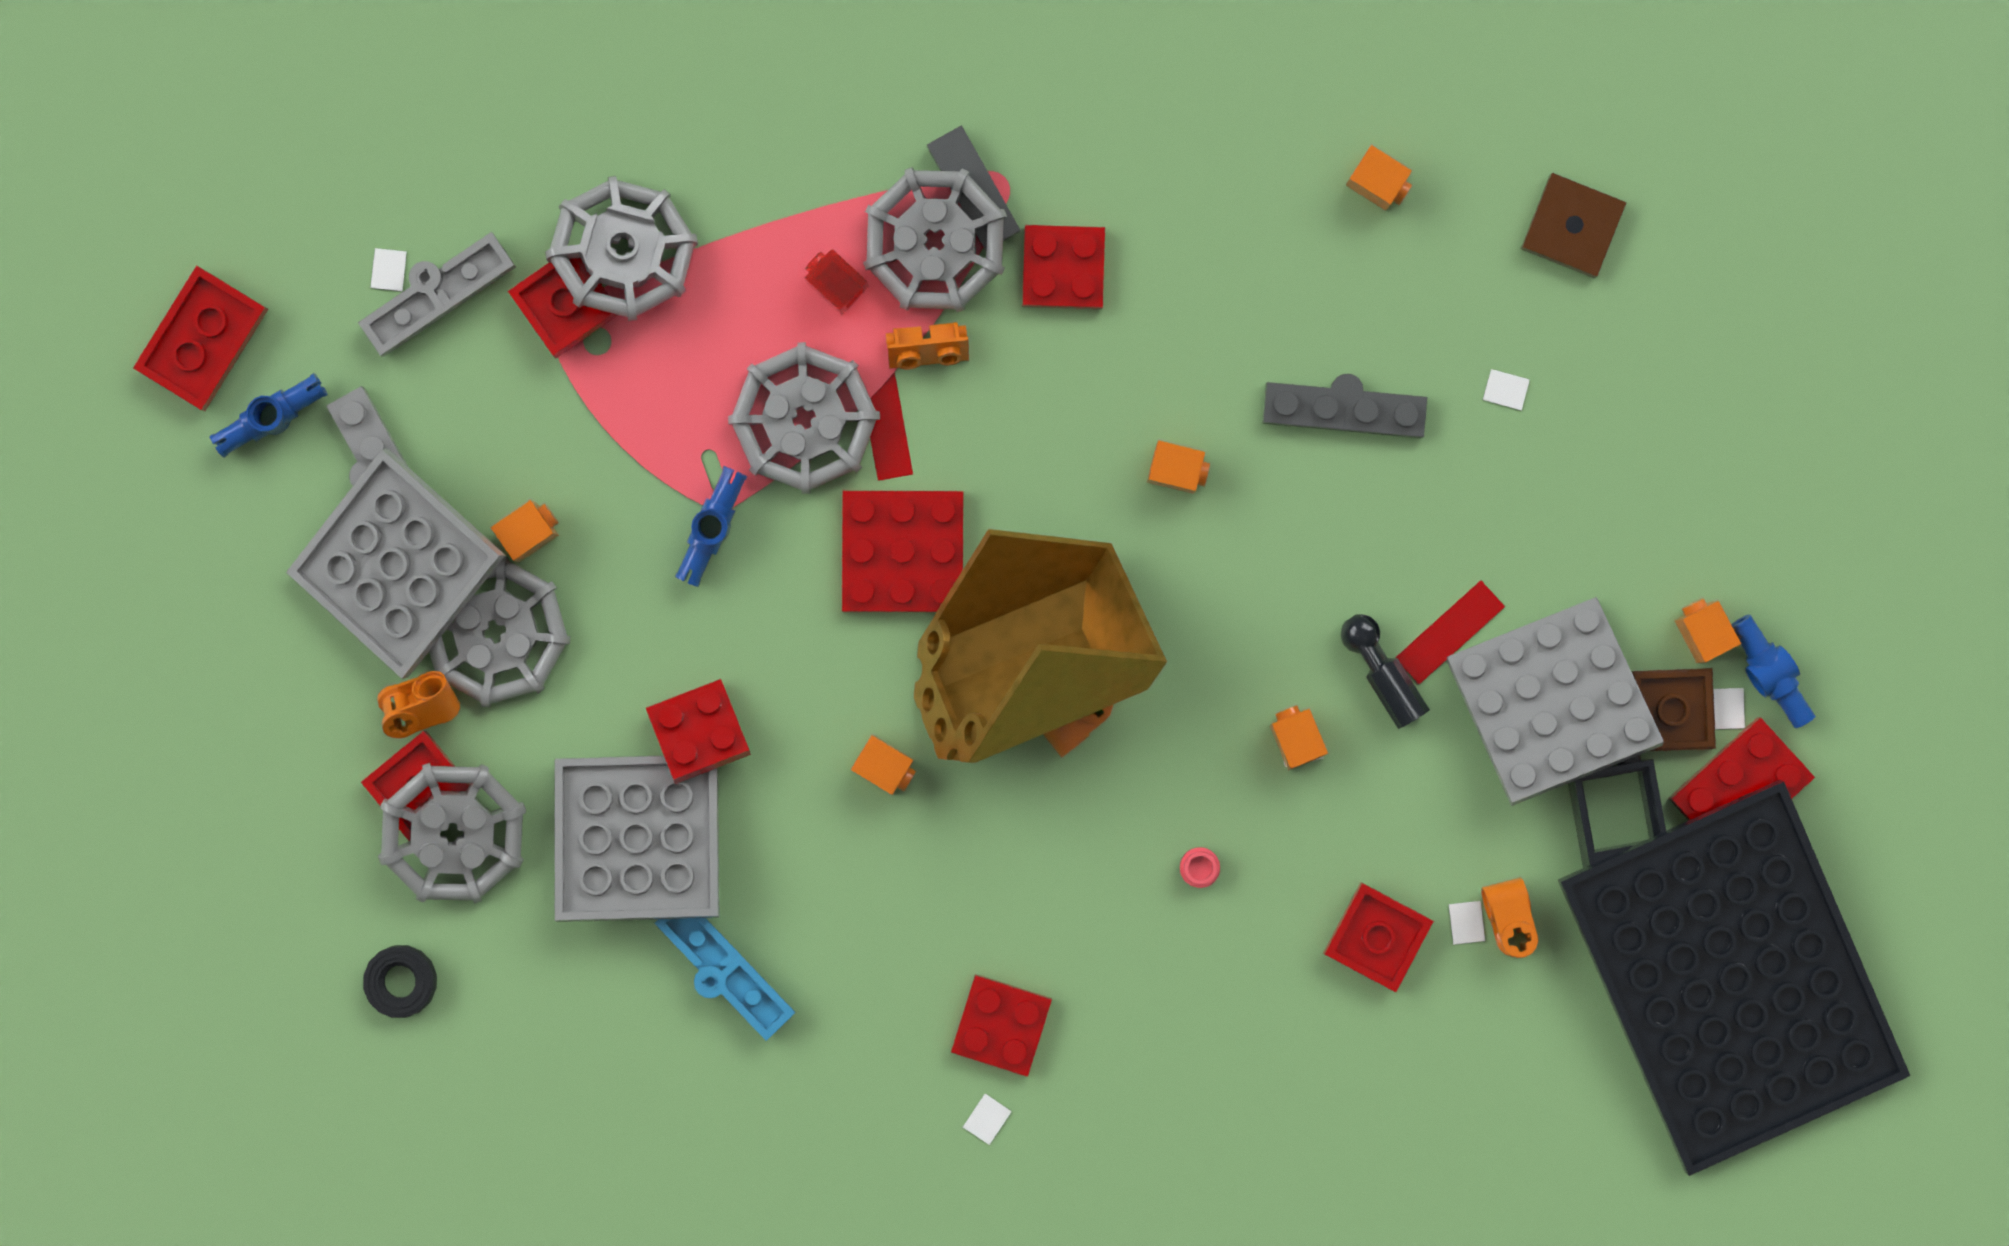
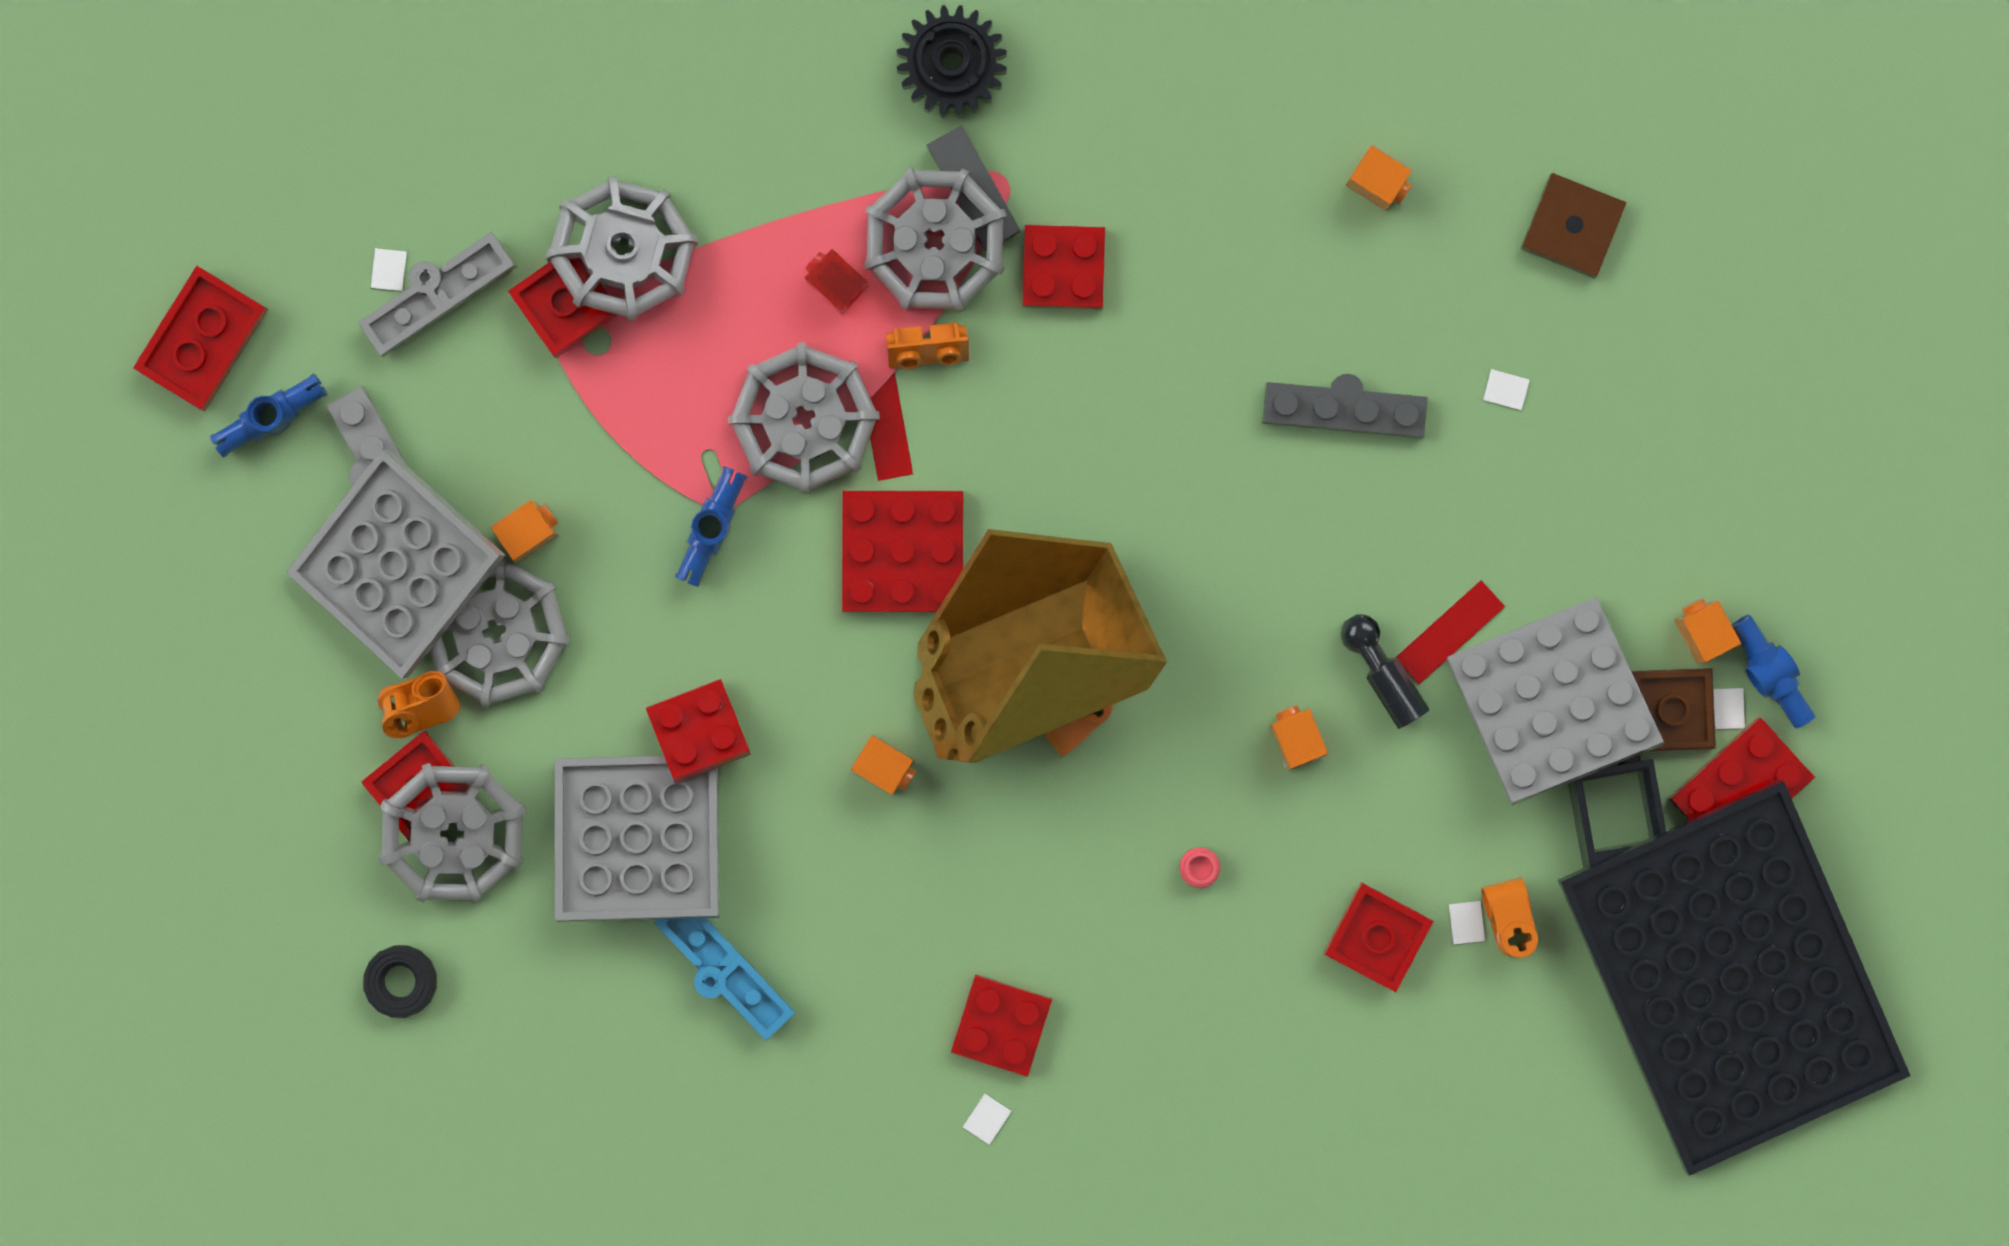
(948, 36): none -> black gear
(1178, 467): orange brick -> none

